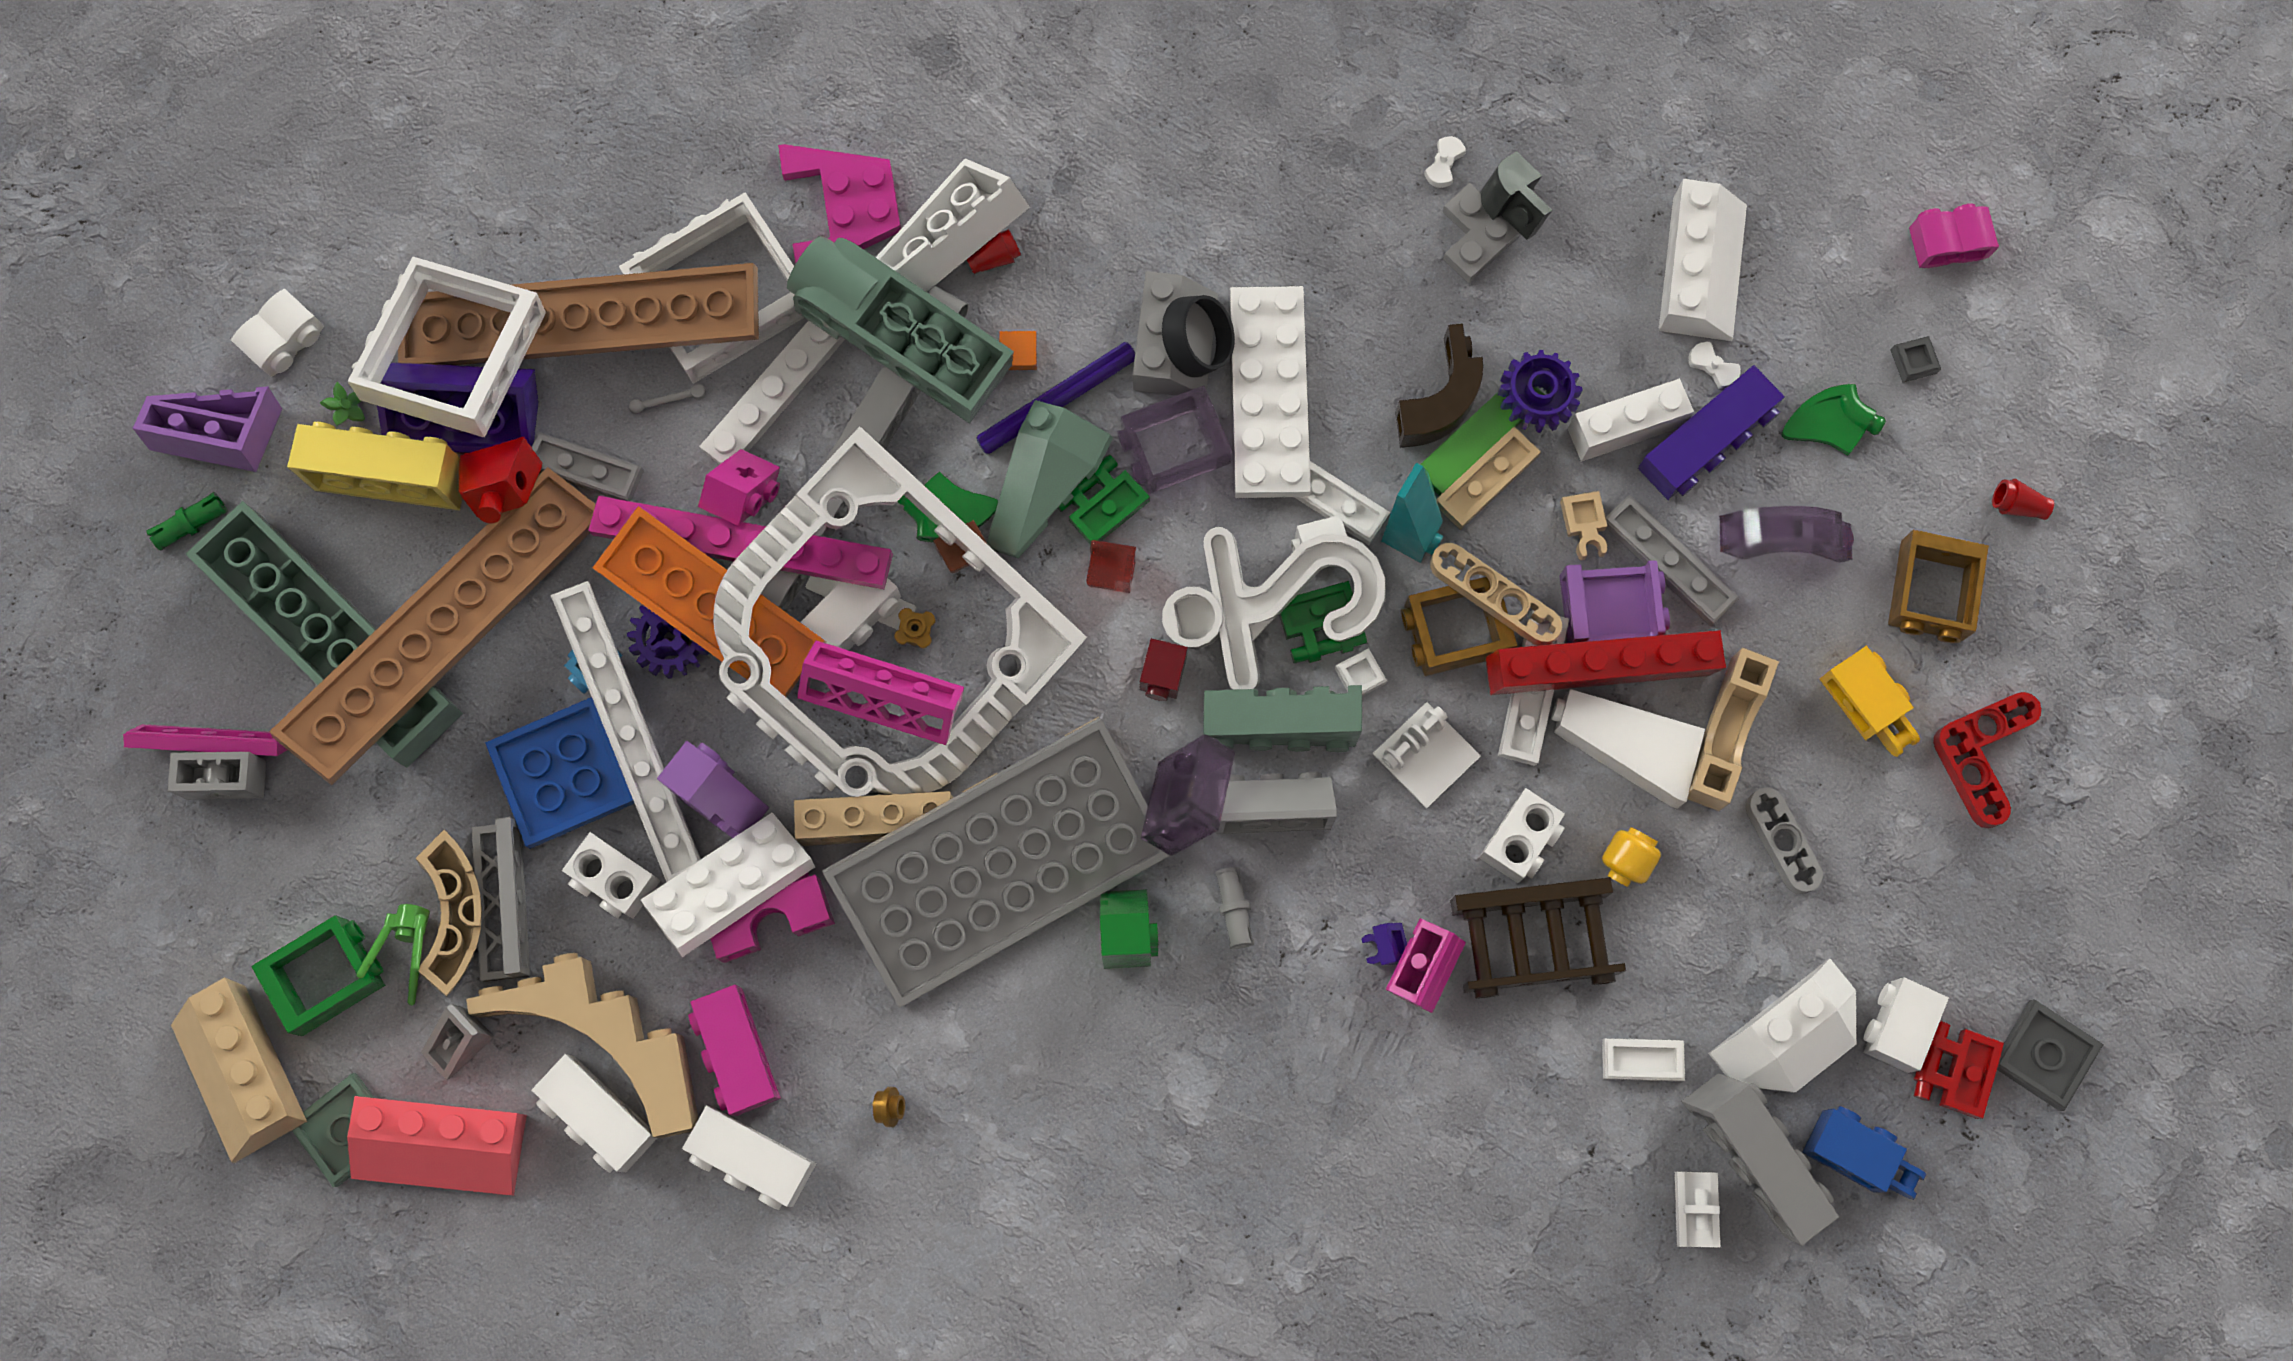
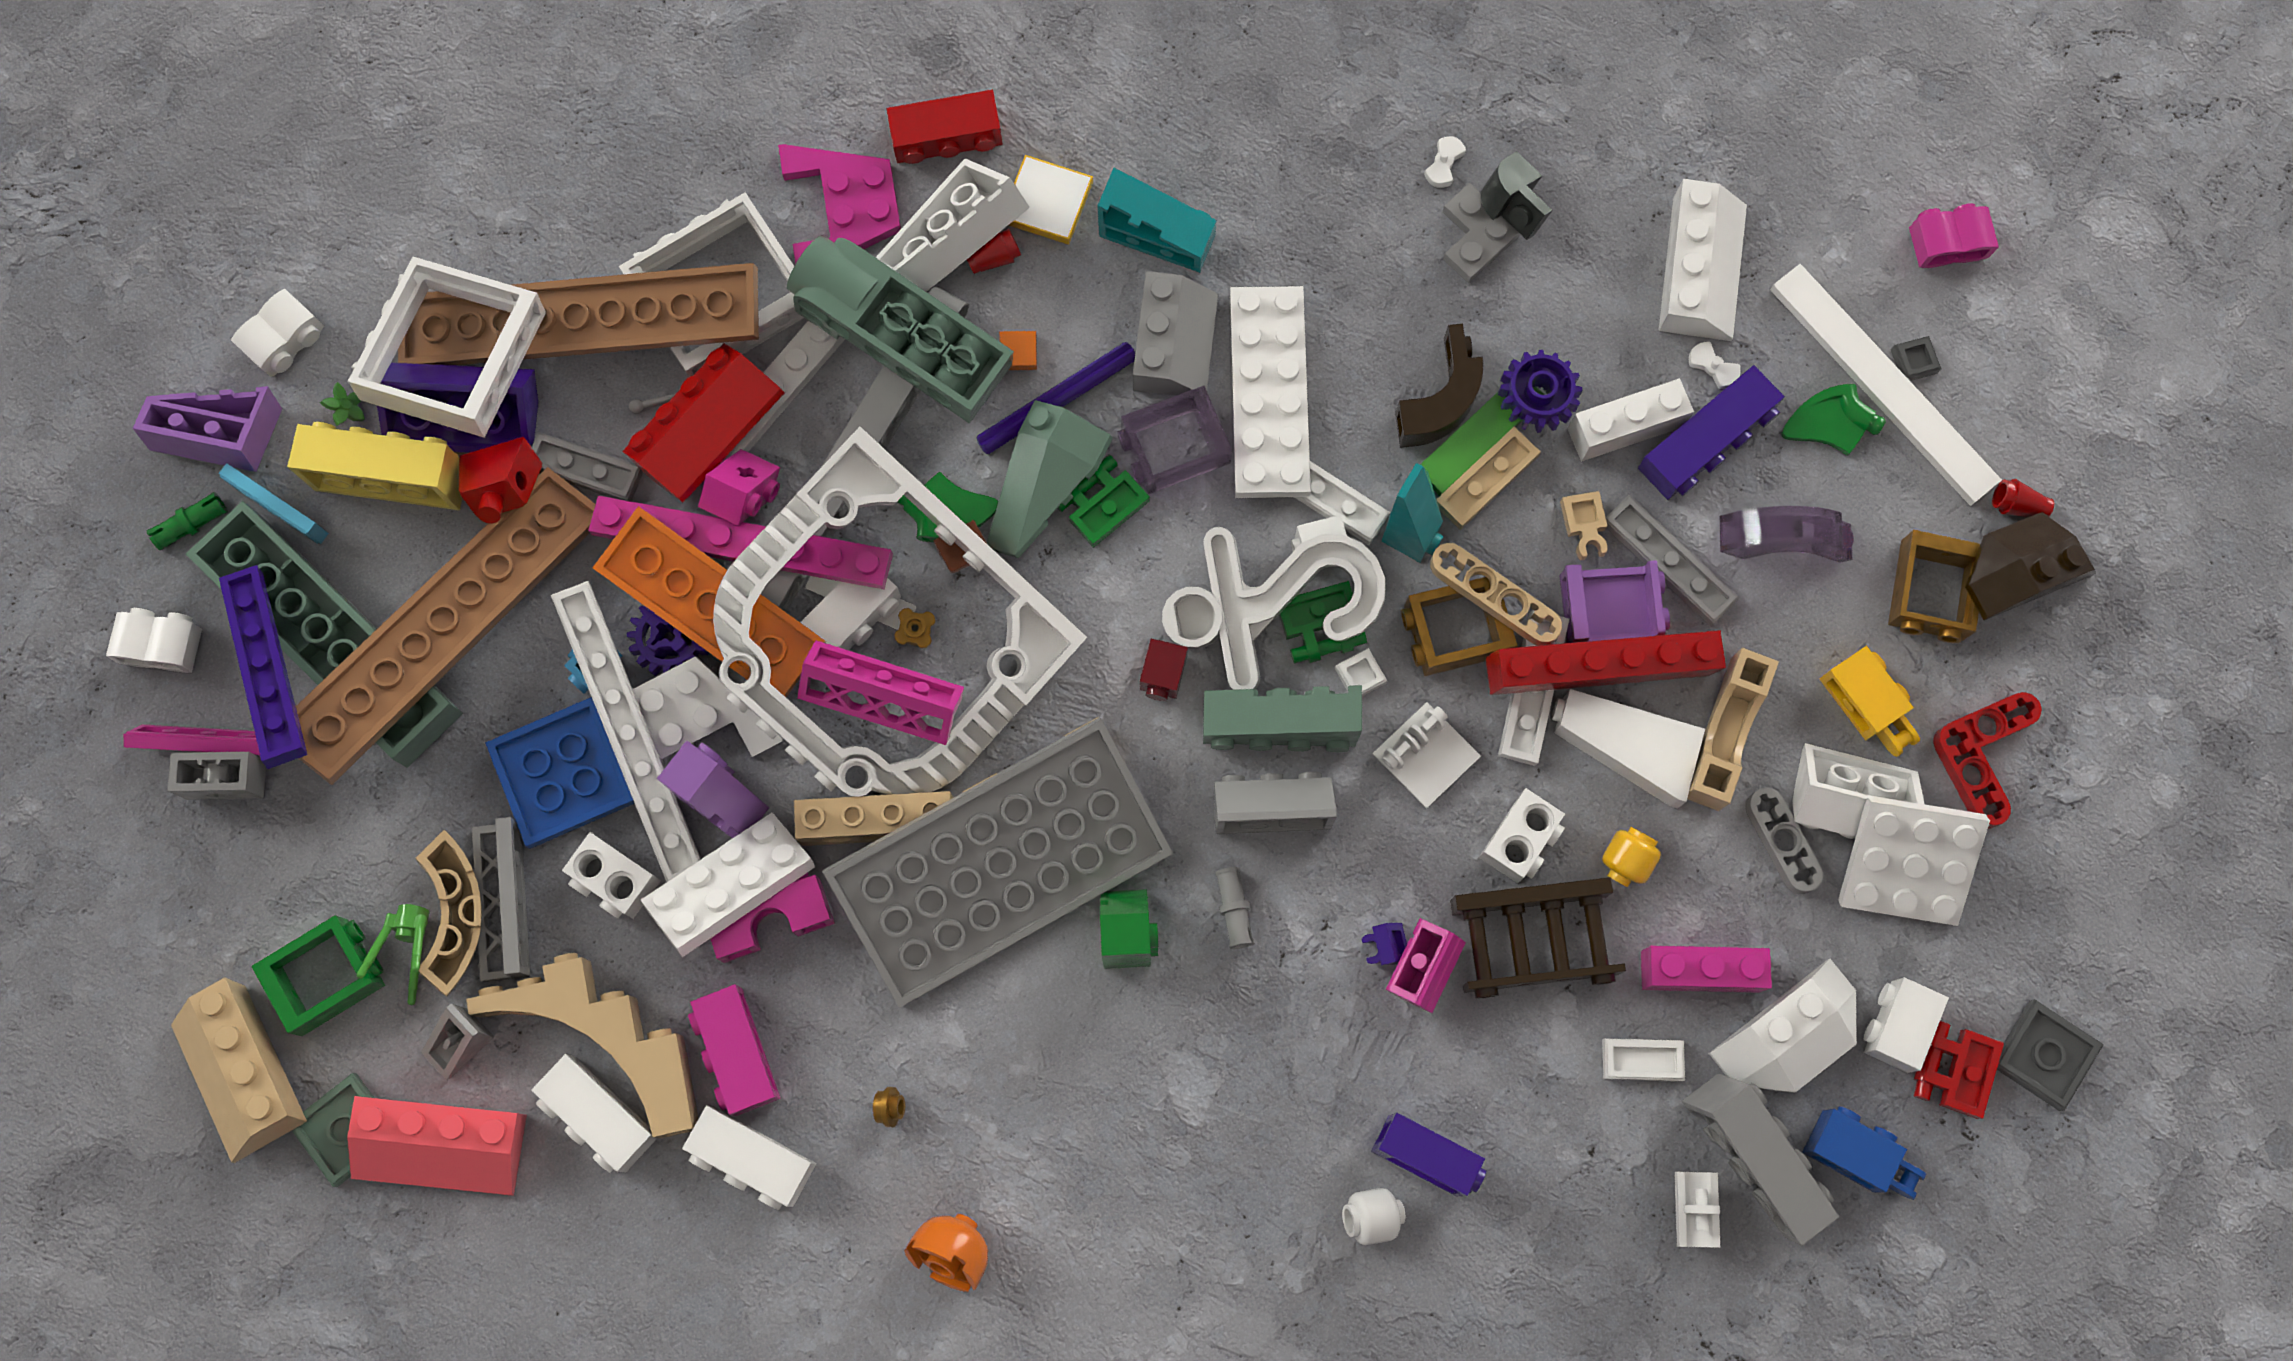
(154, 641): none -> white brick
(262, 667): none -> dark purple plate
(273, 504): none -> medium azure tile
(692, 704): none -> white wing
(703, 422): none -> red slope
(944, 127): none -> red brick
(951, 1250): none -> orange cylinder
(1054, 198): none -> white tile
(1111, 566): clear red panel -> none
(1154, 222): none -> teal wedge
(1176, 339): black tyre -> none
(1188, 795): clear purple window -> none
(1373, 1216): none -> white head
(1429, 1156): none -> dark purple window
(1706, 969): none -> dark pink brick
(1835, 786): none -> white slope
(1885, 385): none -> white tile
(1913, 860): none -> white plate
(2025, 564): none -> dark brown wedge

